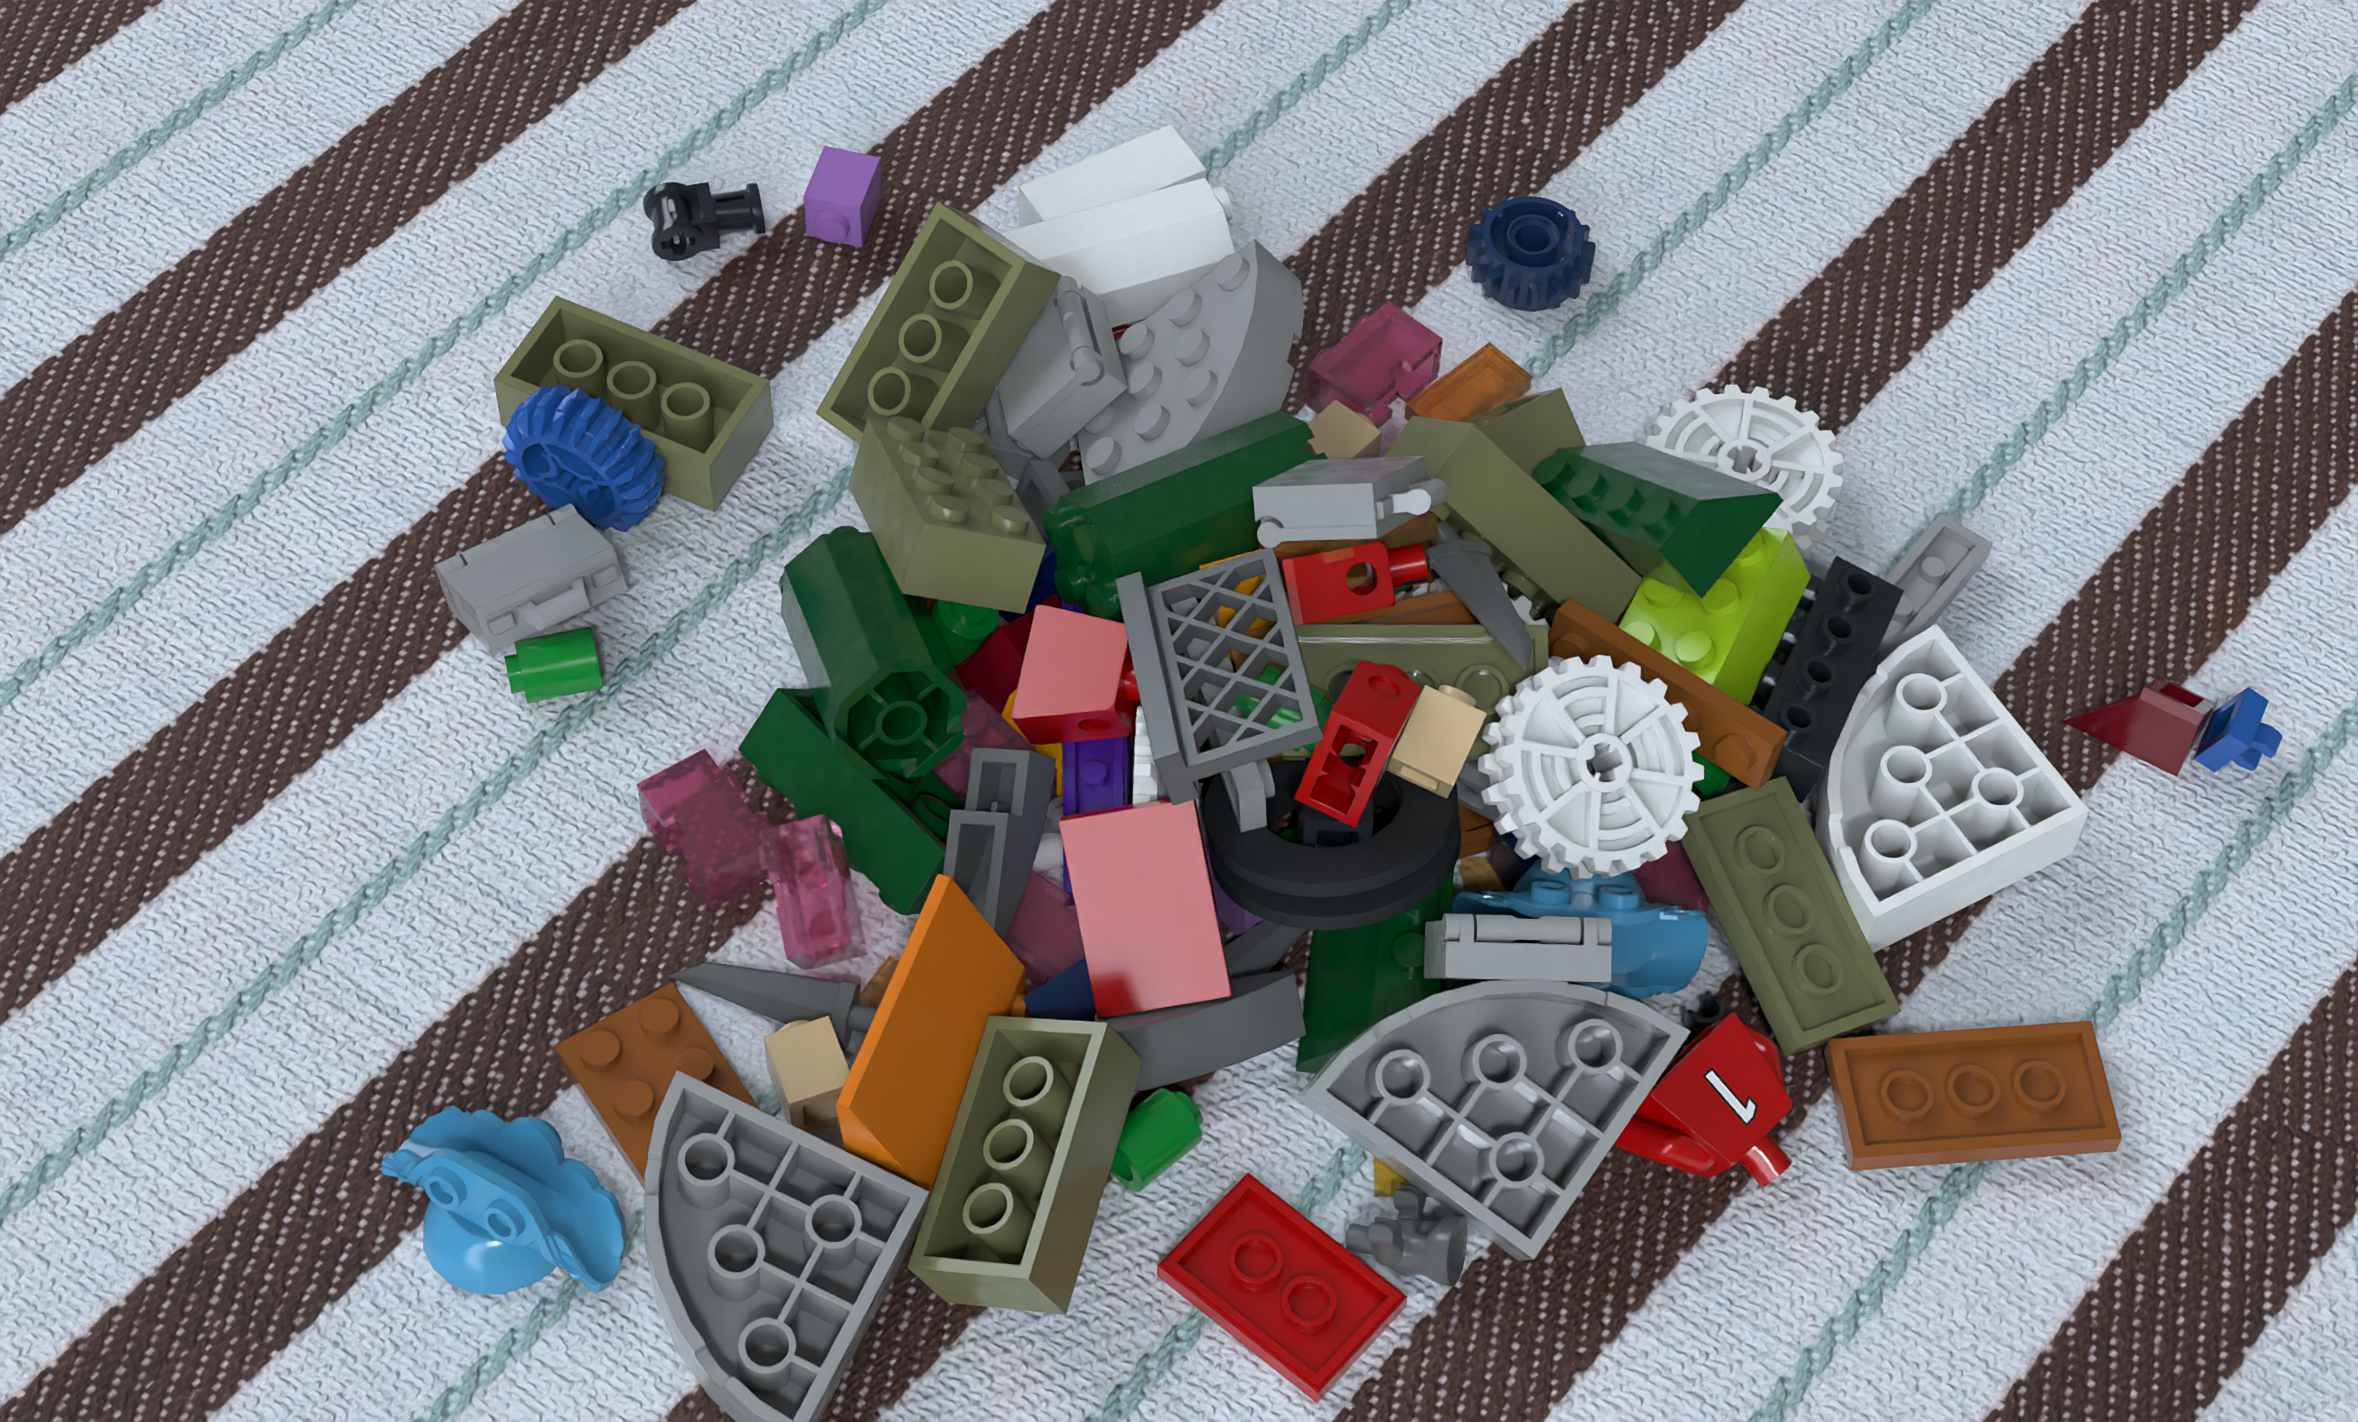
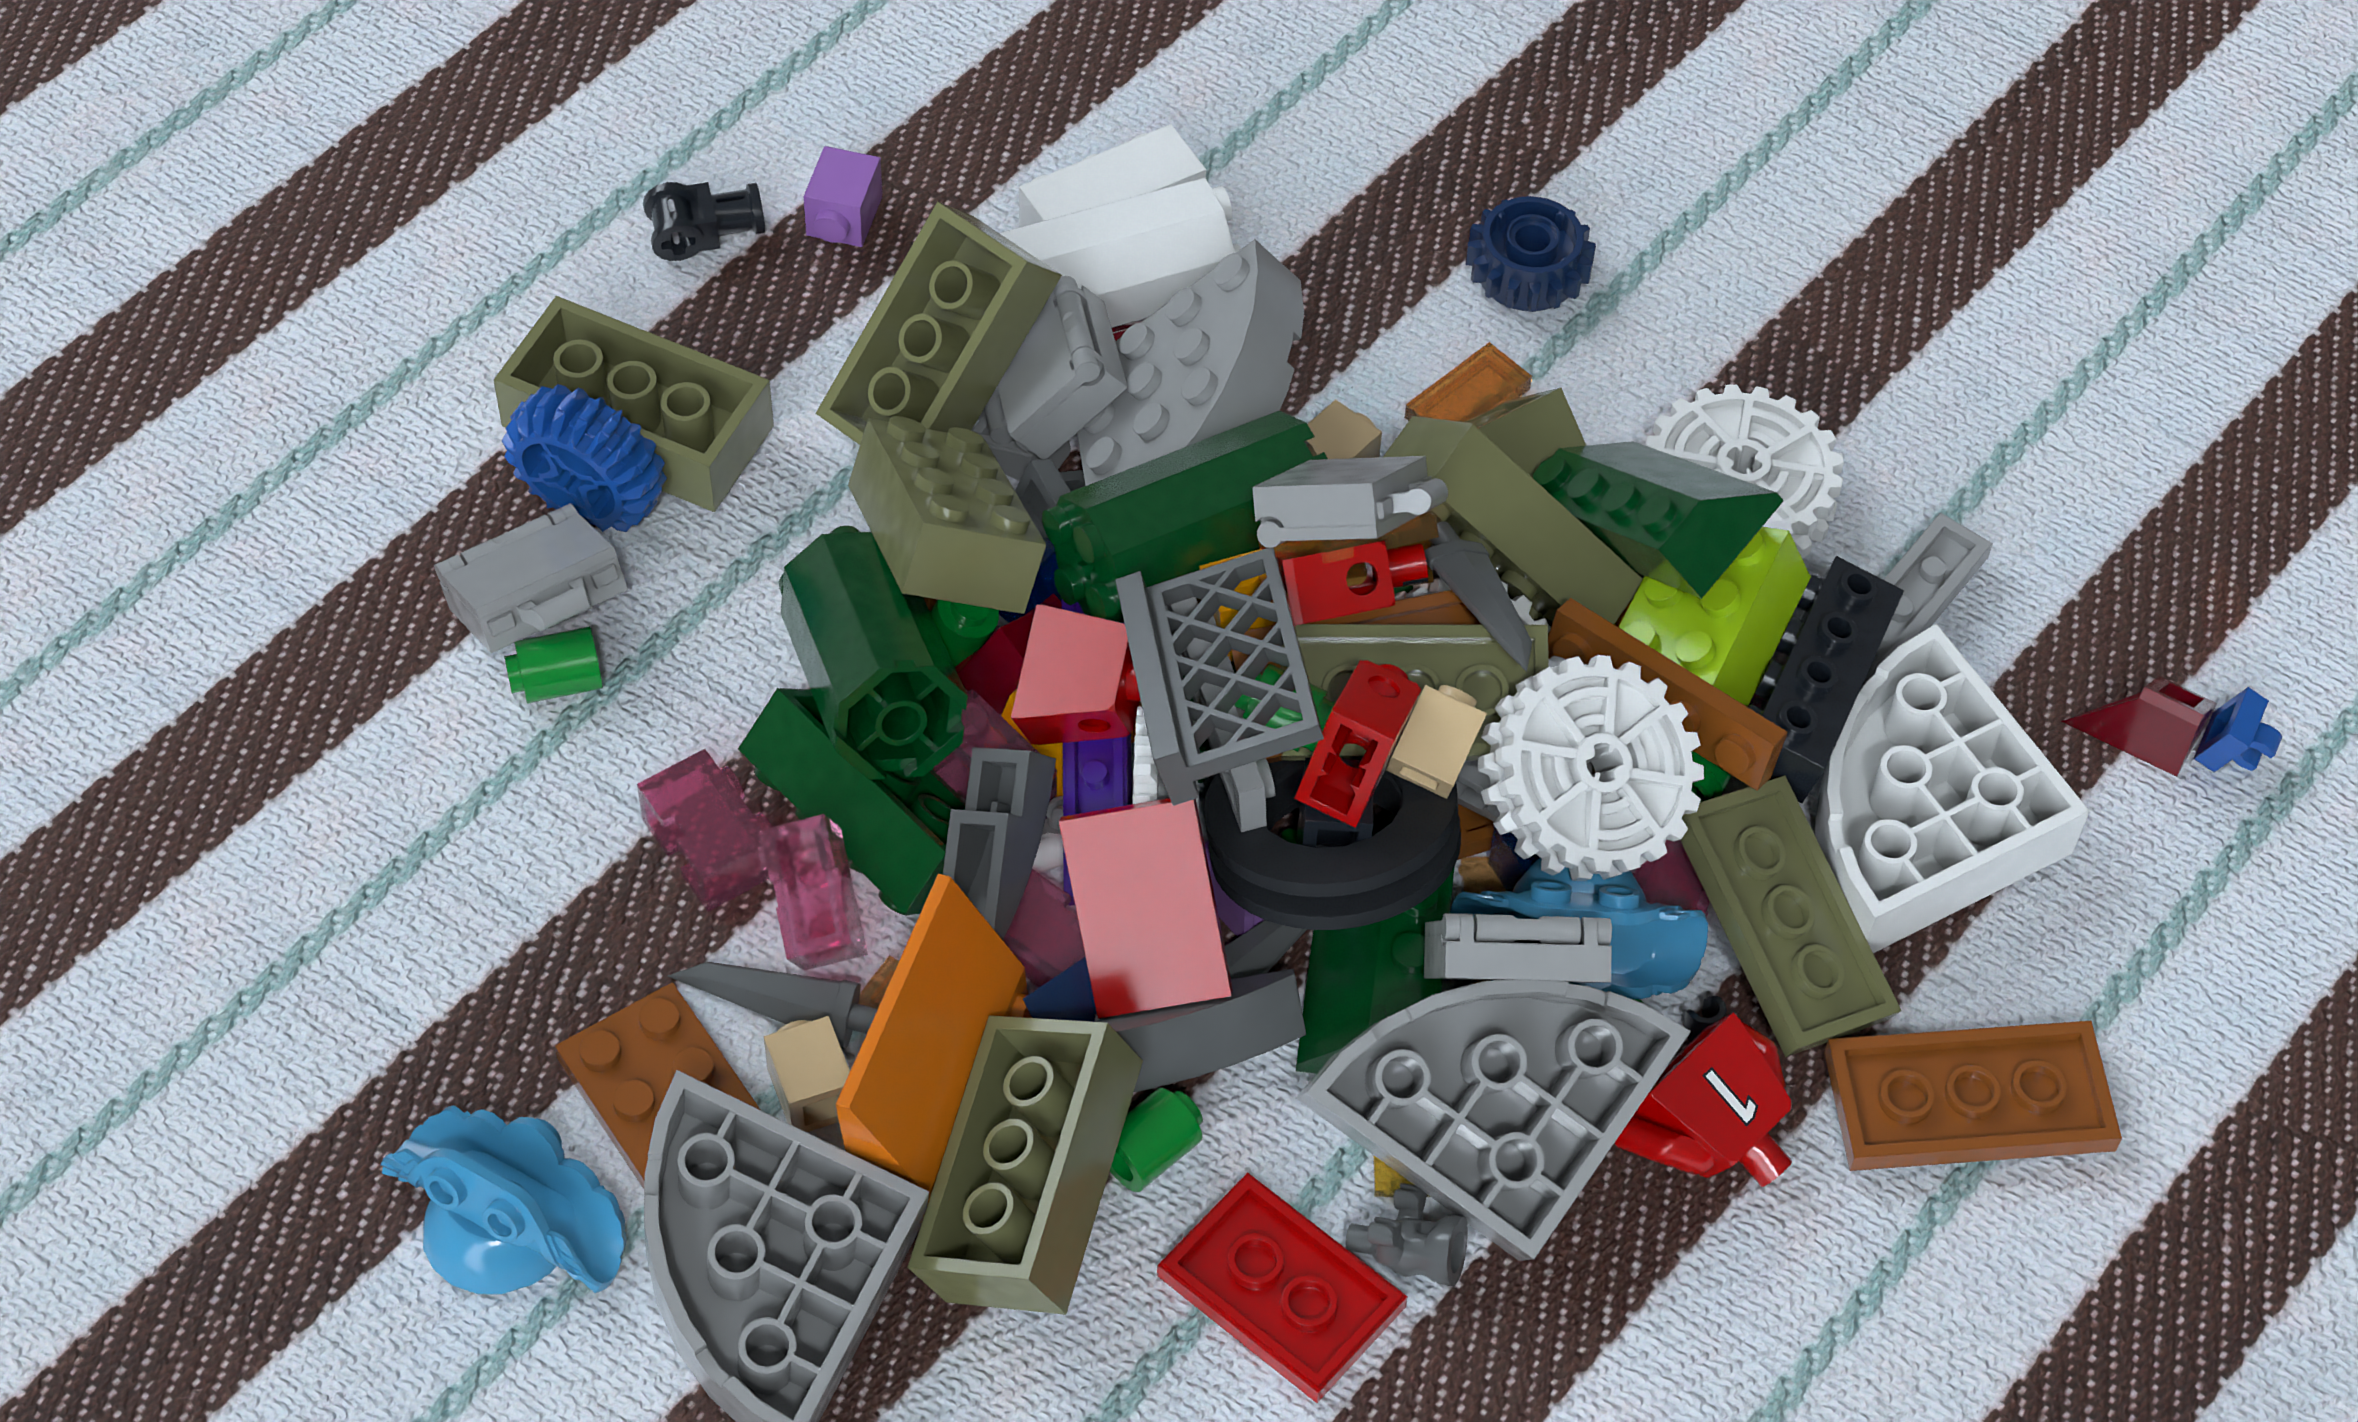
(1375, 365): clear pink brick -> none

